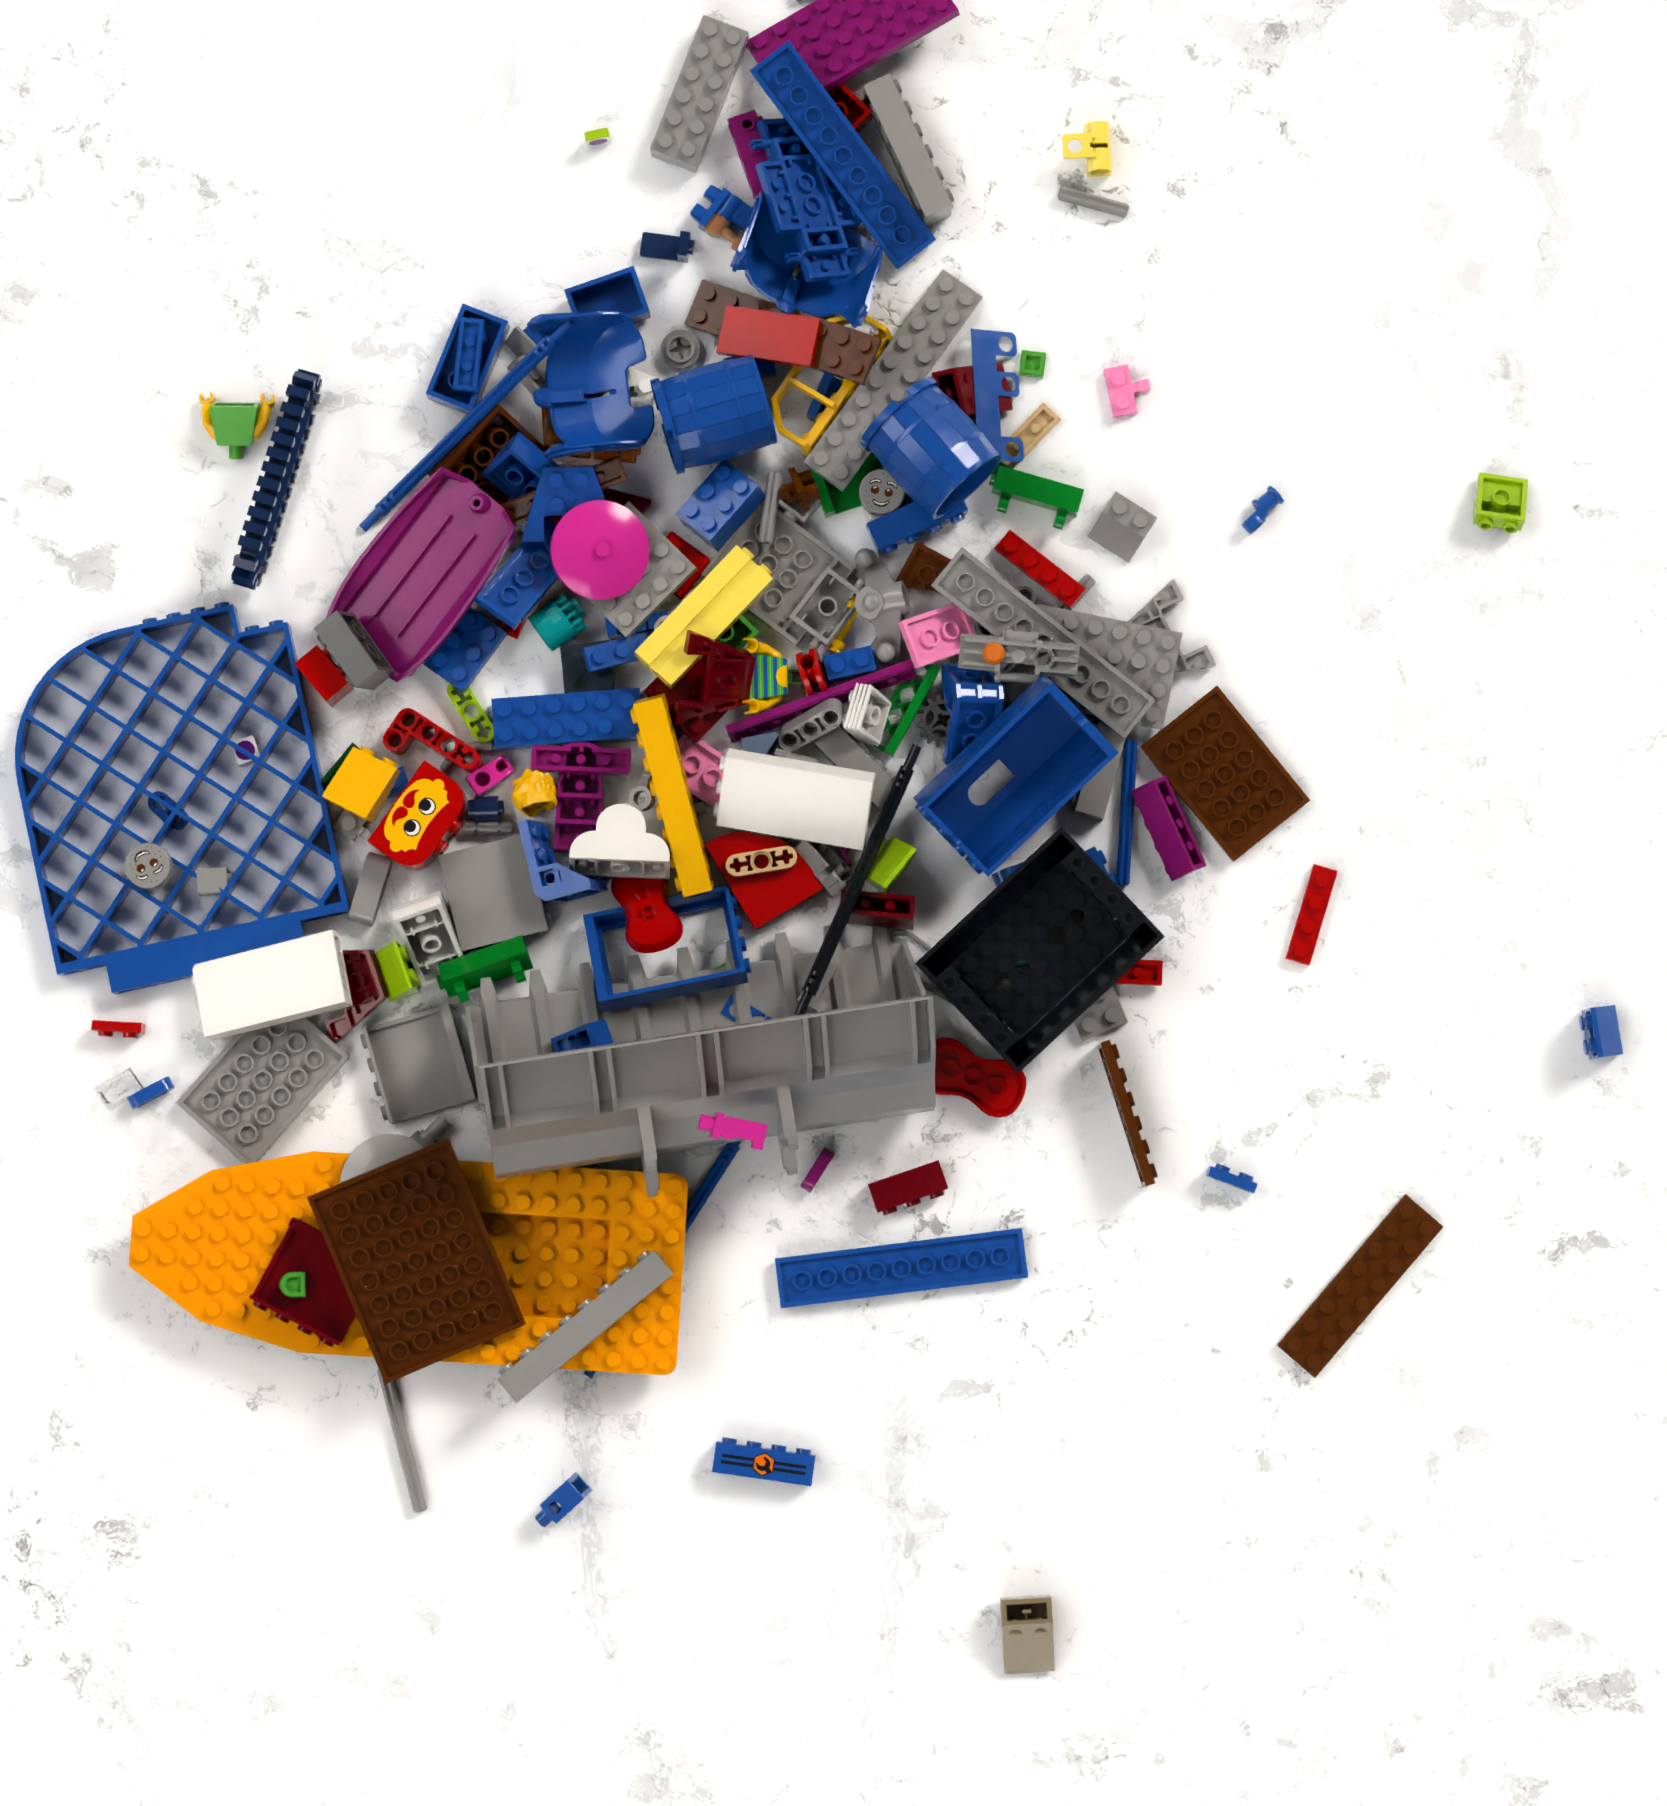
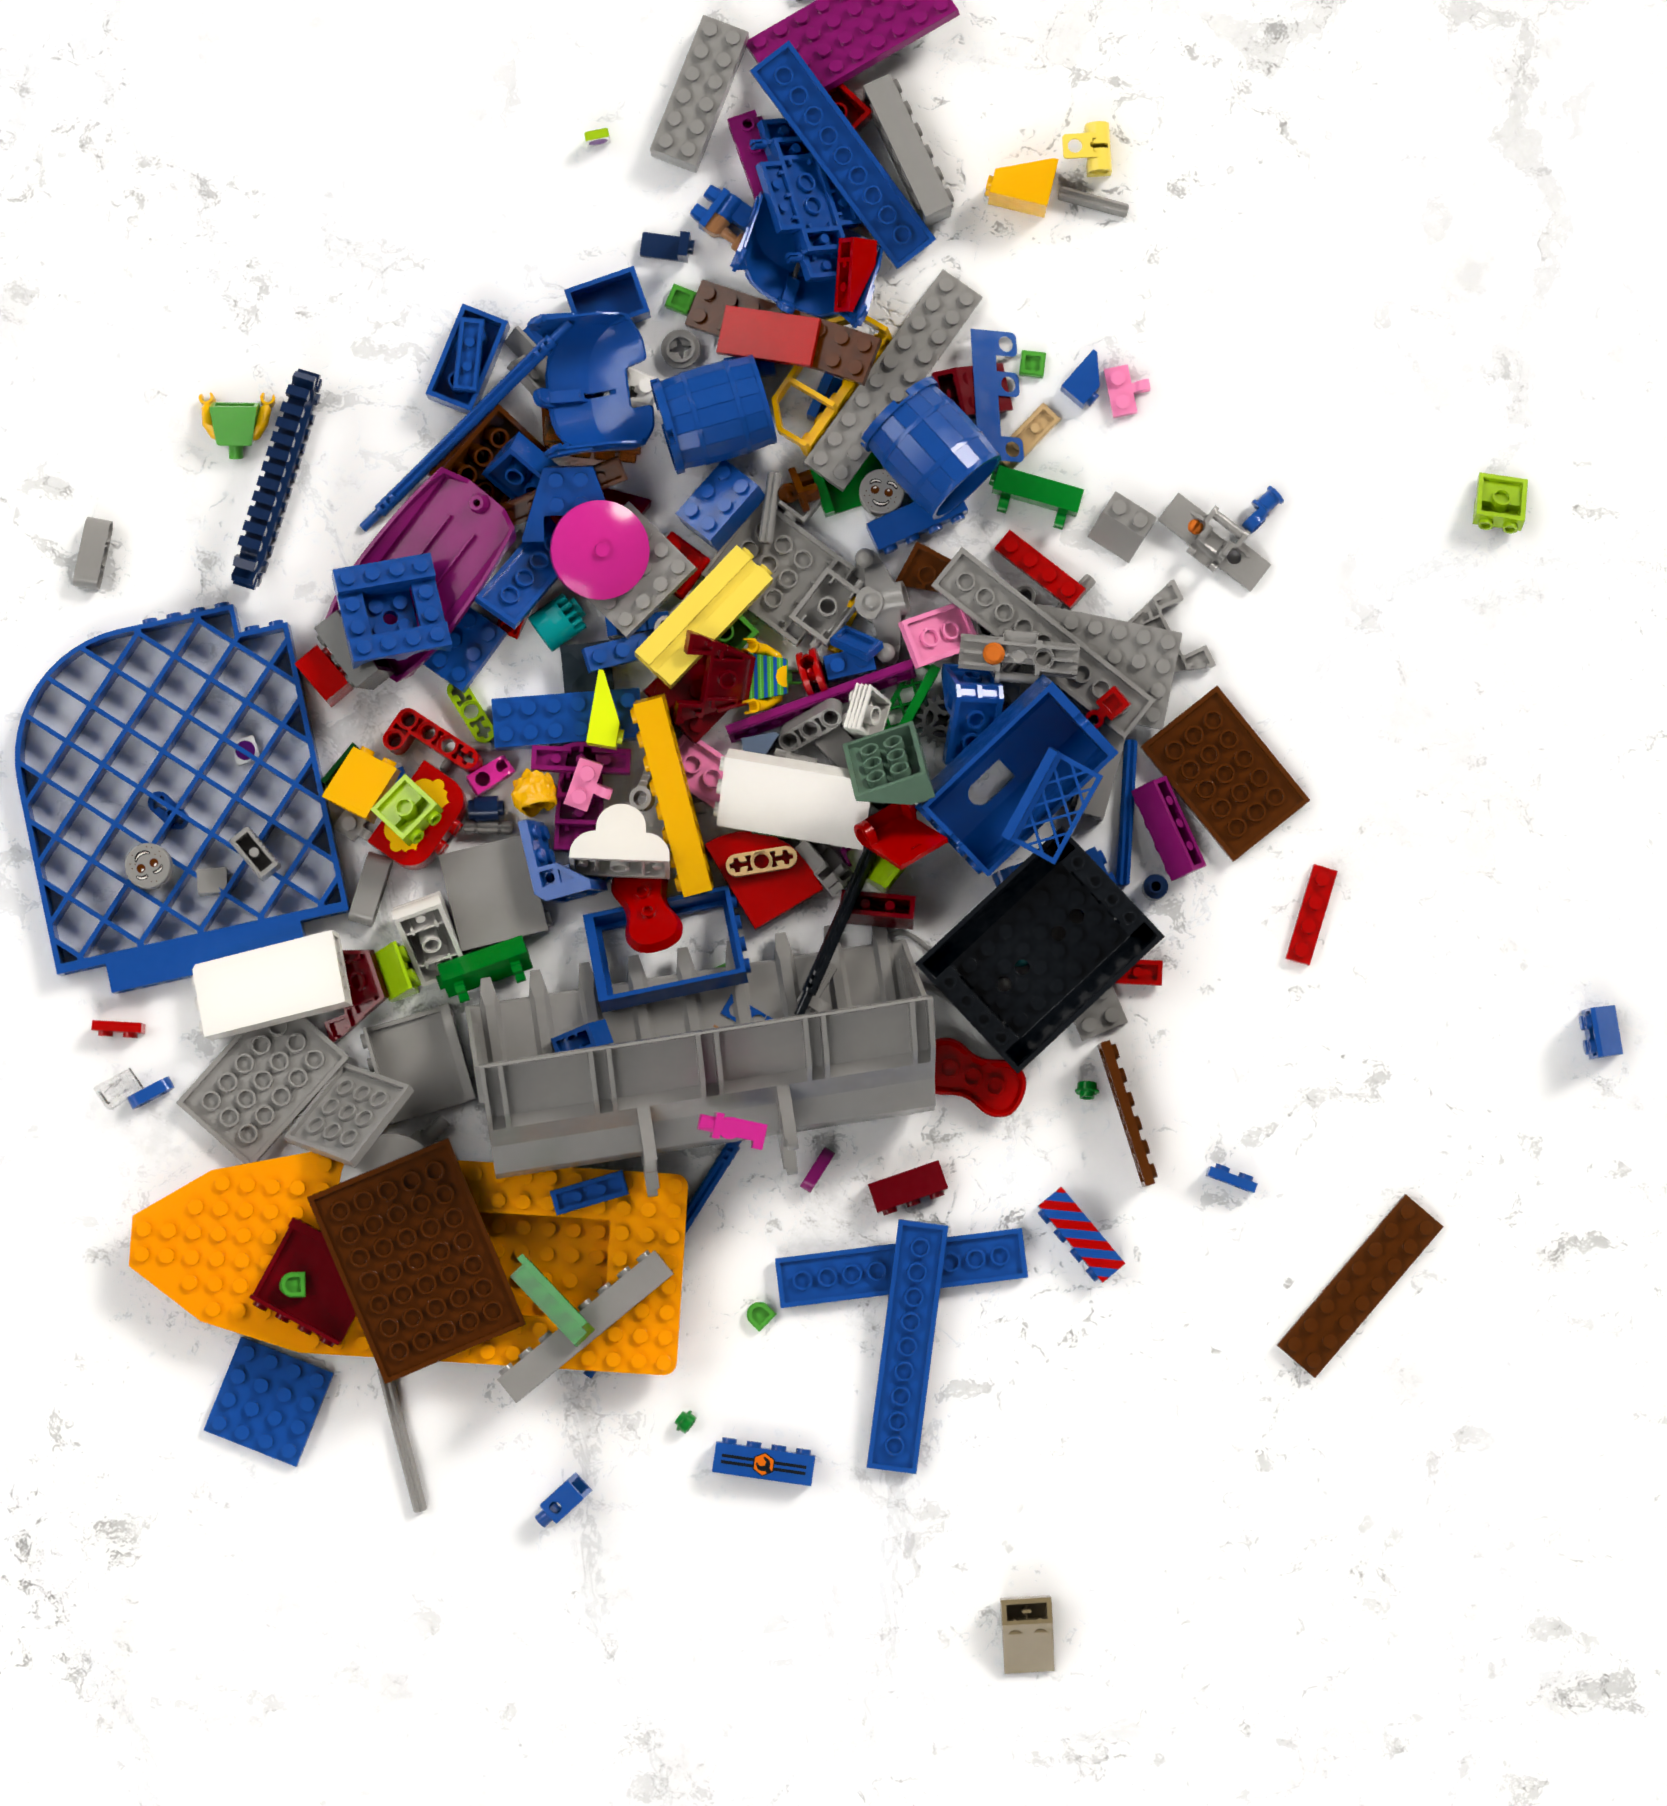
(93, 553): none -> light grey beam
(255, 853): none -> light grey brick
(269, 1401): none -> blue plate
(349, 1114): none -> light grey plate
(382, 588): none -> blue piece
(407, 810): none -> lime plate
(551, 1301): none -> green fence
(585, 784): none -> bright pink plate
(589, 1192): none -> blue tile
(604, 722): none -> neon yellow slope
(680, 299): none -> bright green tile
(685, 1421): none -> green plate
(759, 1315): none -> bright green tile
(854, 268): none -> red slope
(856, 643): none -> blue tile
(889, 767): none -> sand green slope
(898, 835): none -> red door
(907, 1346): none -> blue plate
(1023, 186): none -> yellow slope
(1036, 790): none -> blue fence
(1081, 1235): none -> brick
(1083, 382): none -> blue slope
(1086, 1090): none -> green plate
(1110, 705): none -> red plate
(1149, 893): none -> dark blue brick
(1209, 548): none -> light grey piece

